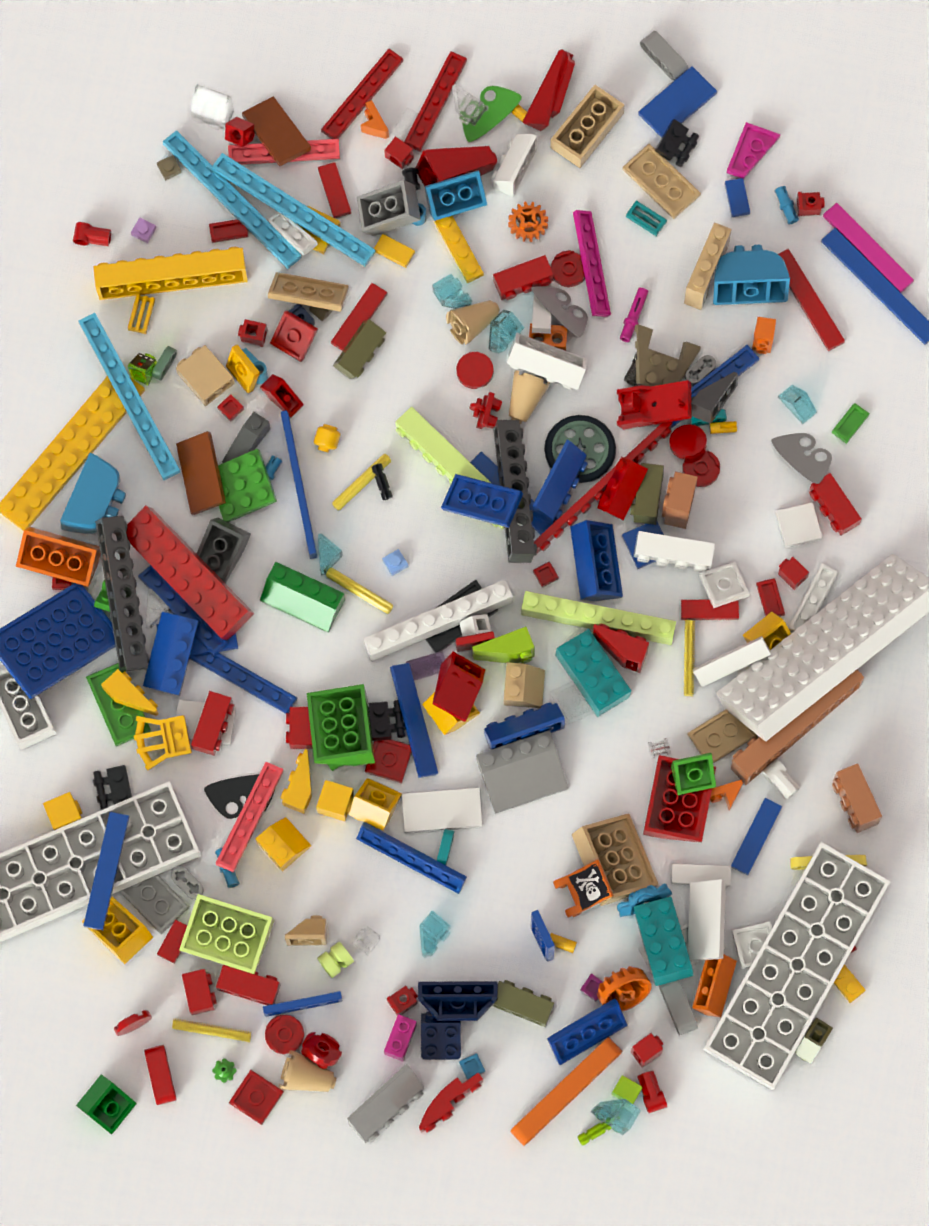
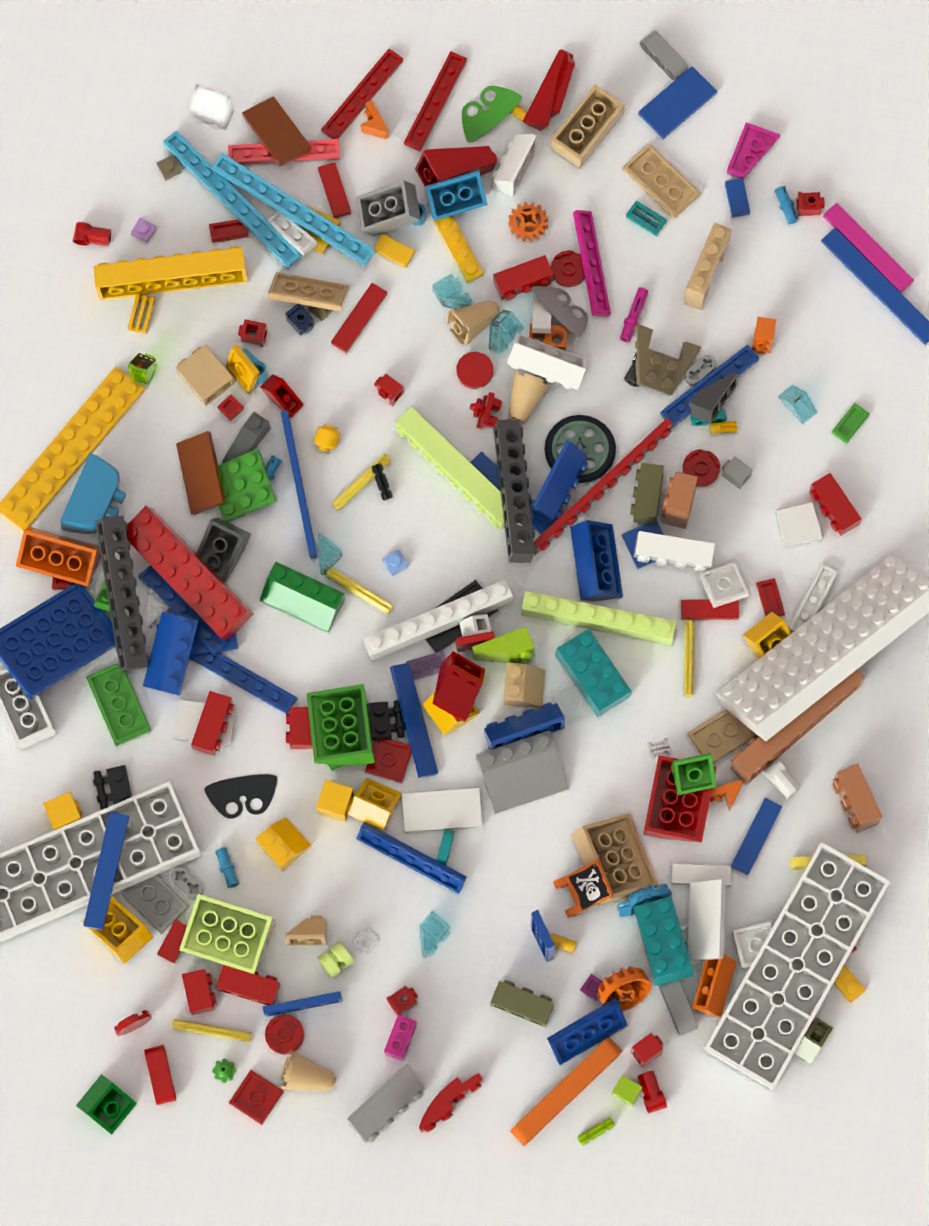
(125, 693): yellow slope -> none
(129, 396): medium azure plate -> none
(164, 363): sand green beam -> none
(174, 735): yellow plate -> none
(239, 131): red brick -> none
(249, 817): coral plate -> none
(293, 336): red tile -> none
(299, 790): yellow slope -> none
(323, 1058): red plate -> none
(360, 349): olive brick -> none
(389, 388): none -> red brick
(399, 153): red brick -> none
(411, 176): black bush -> none
(440, 1038): dark blue bracket -> none
(458, 999): dark blue wedge -> none
(467, 106): clear slope -> none
(471, 1066): dark azure tile -> none
(482, 500): blue tile -> none
(545, 574): red tile -> none
(617, 1114): clear light blue slope -> none
(622, 488): red brick -> none
(625, 649): red slope -> none
(637, 402): red piece -> none
(671, 140): black plate -> none
(688, 441): red tile -> none
(732, 661): white tile -> none
(736, 472): none -> light grey brick
(750, 277): dark azure hips -> none
(791, 450): light grey piece -> none
(793, 572): red brick -> none
(811, 304): red tile -> none

